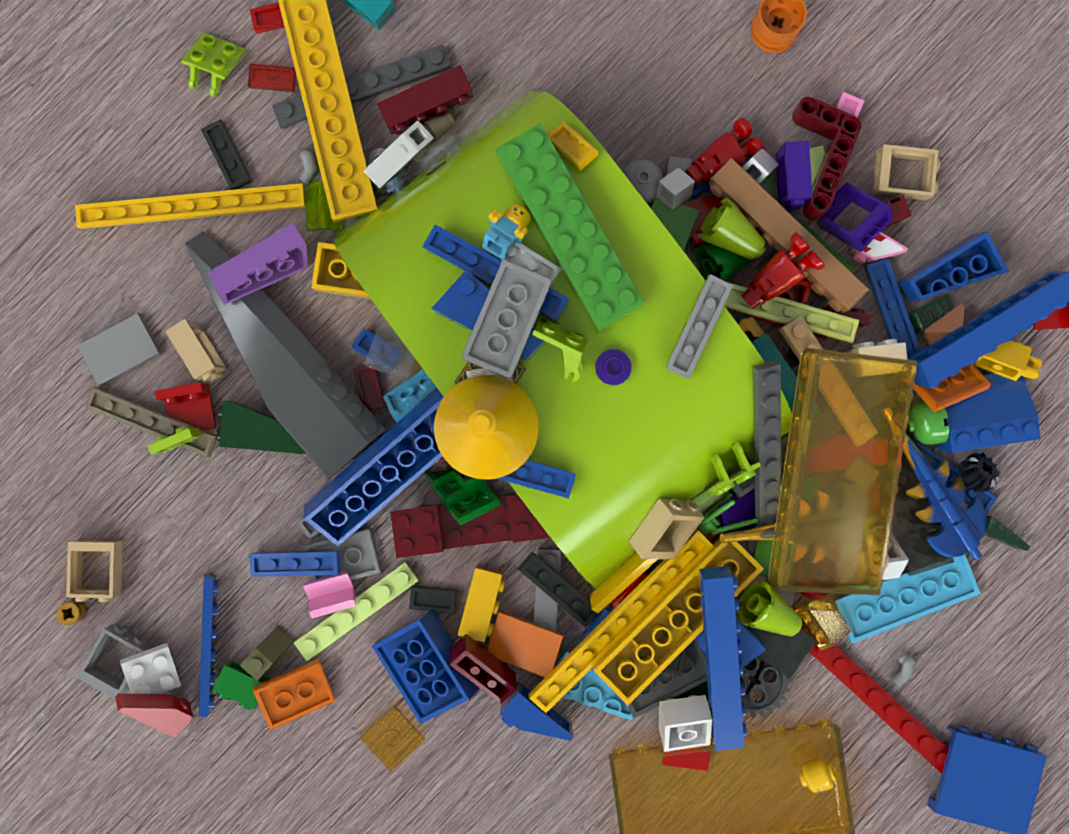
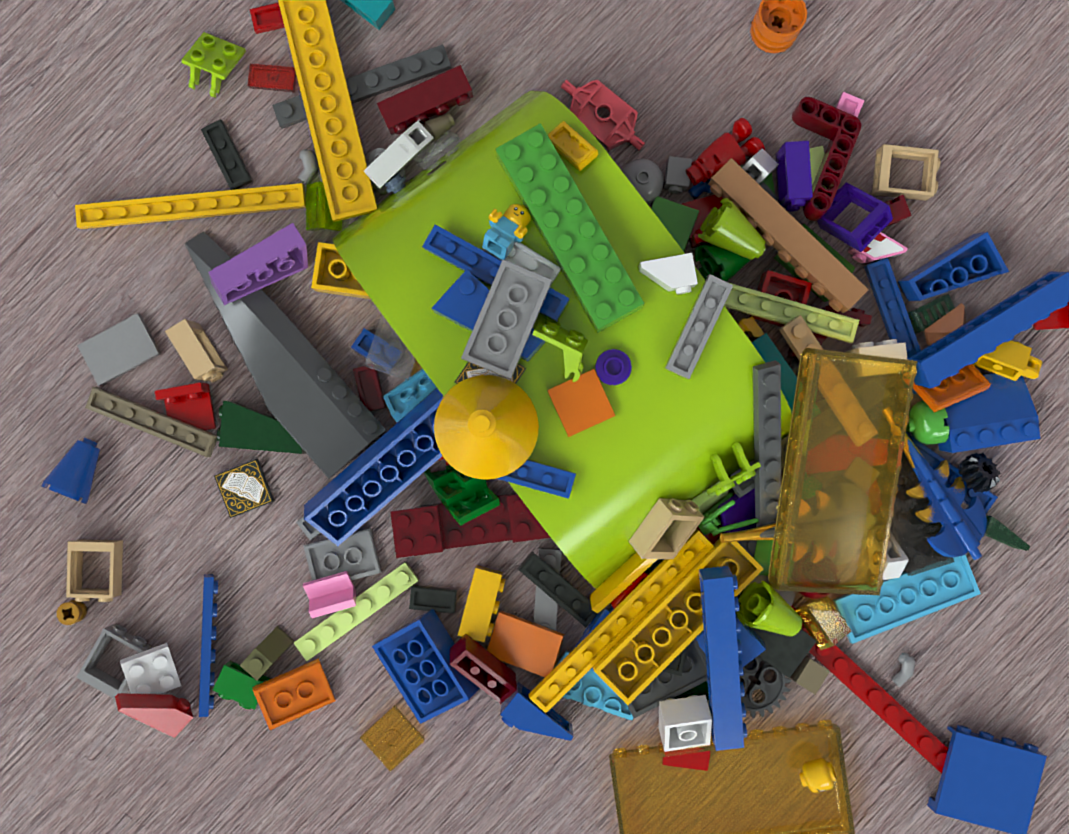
(75, 471): none -> blue cone
(165, 442): lime plate -> none
(244, 488): none -> tile
(295, 563): blue plate -> none
(581, 403): none -> orange tile
(611, 130): none -> coral plate
(672, 272): none -> white slope
(675, 188): white panel -> none
(781, 272): red piece -> none
(810, 675): none -> dark tan panel

